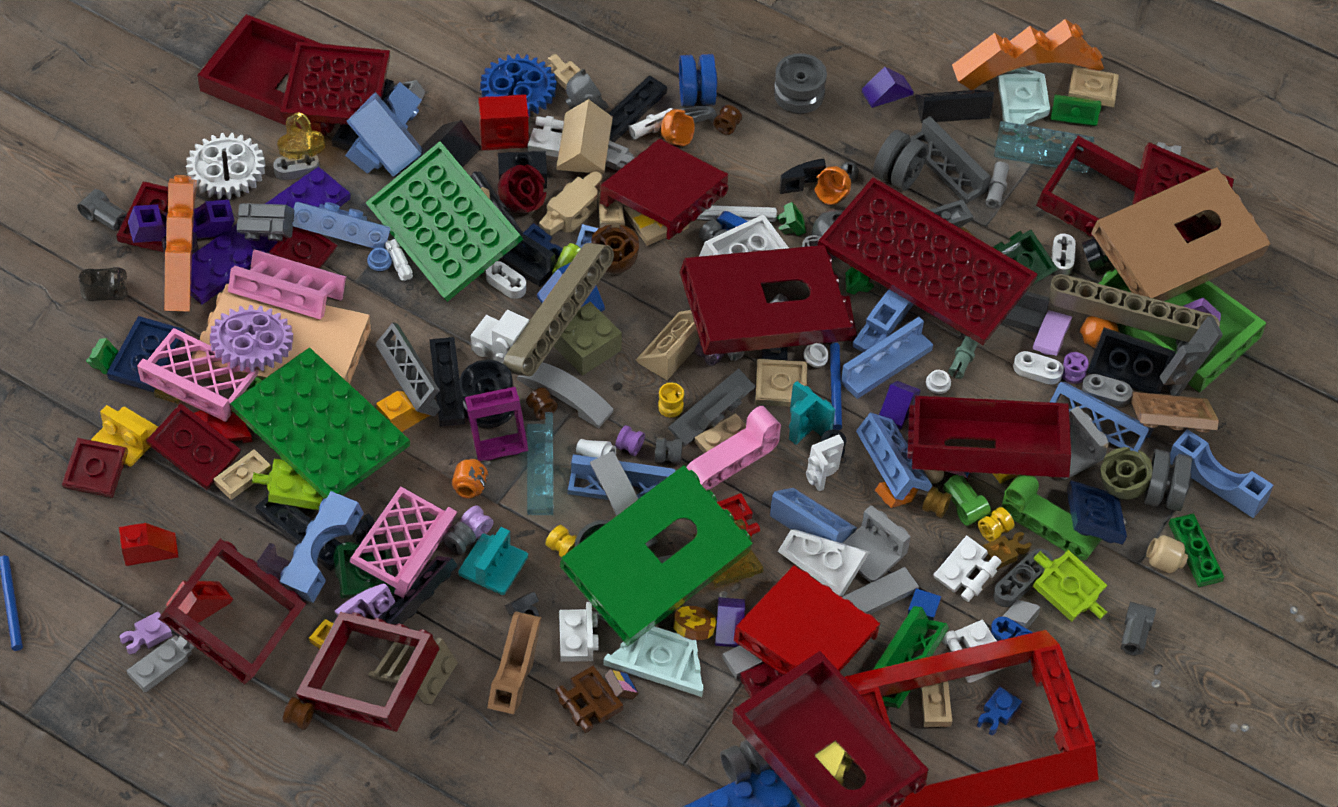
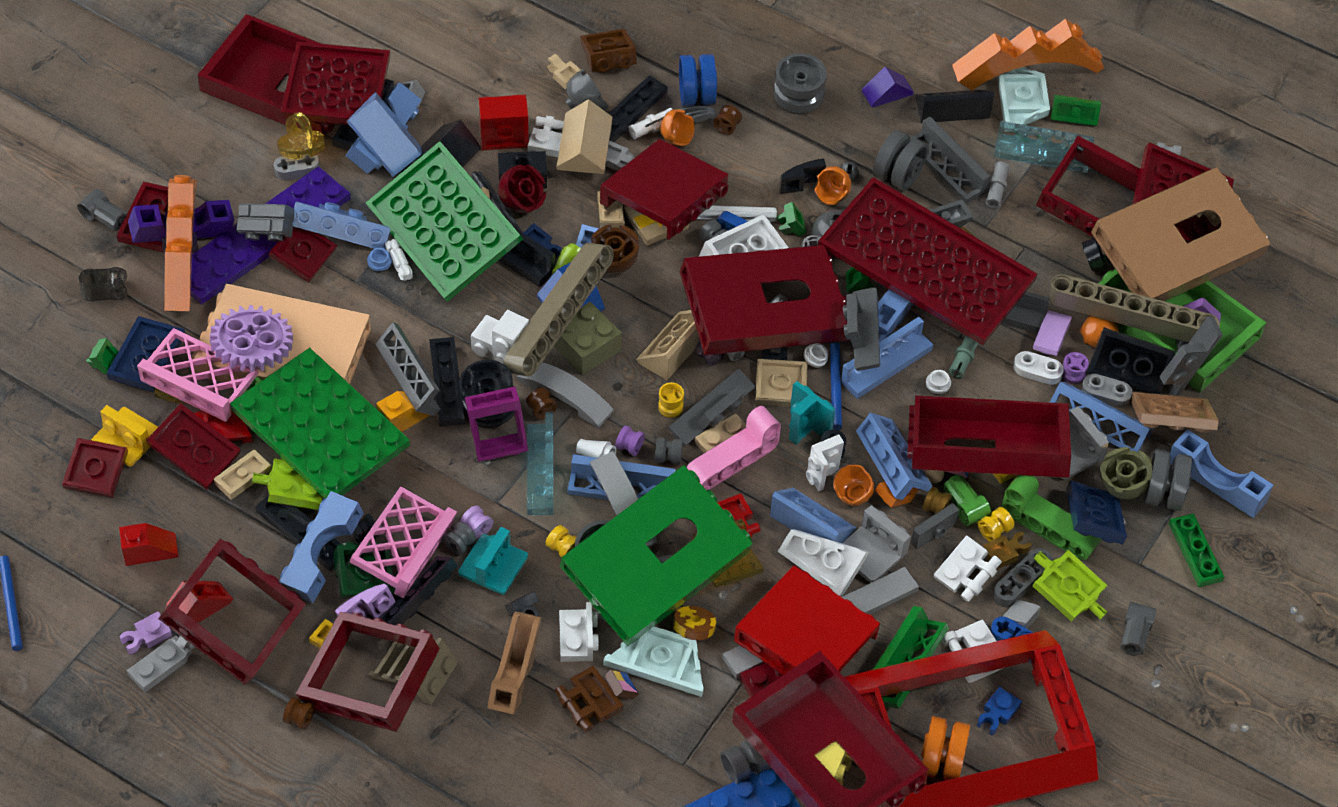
(244, 165): white gear -> none
(271, 562): clear purple panel -> none
(287, 284): bright pink fence -> none
(469, 478): orange head -> none
(505, 280): white beam -> none
(520, 78): blue gear -> none
(572, 205): tan hinge -> none
(609, 50): none -> reddish brown plate
(729, 614): slope -> none
(853, 485): none -> orange hair
(863, 327): none -> dark grey bracket
(898, 401): dark purple slope -> none
(926, 600): blue tile -> none
(935, 526): none -> dark grey plate
(936, 705): tan plate -> none
(945, 749): none -> orange wheel
(1029, 252): dark green plate -> none
(1059, 254): white beam -> none
(1094, 85): tan tile -> none
(1166, 554): tan head -> none

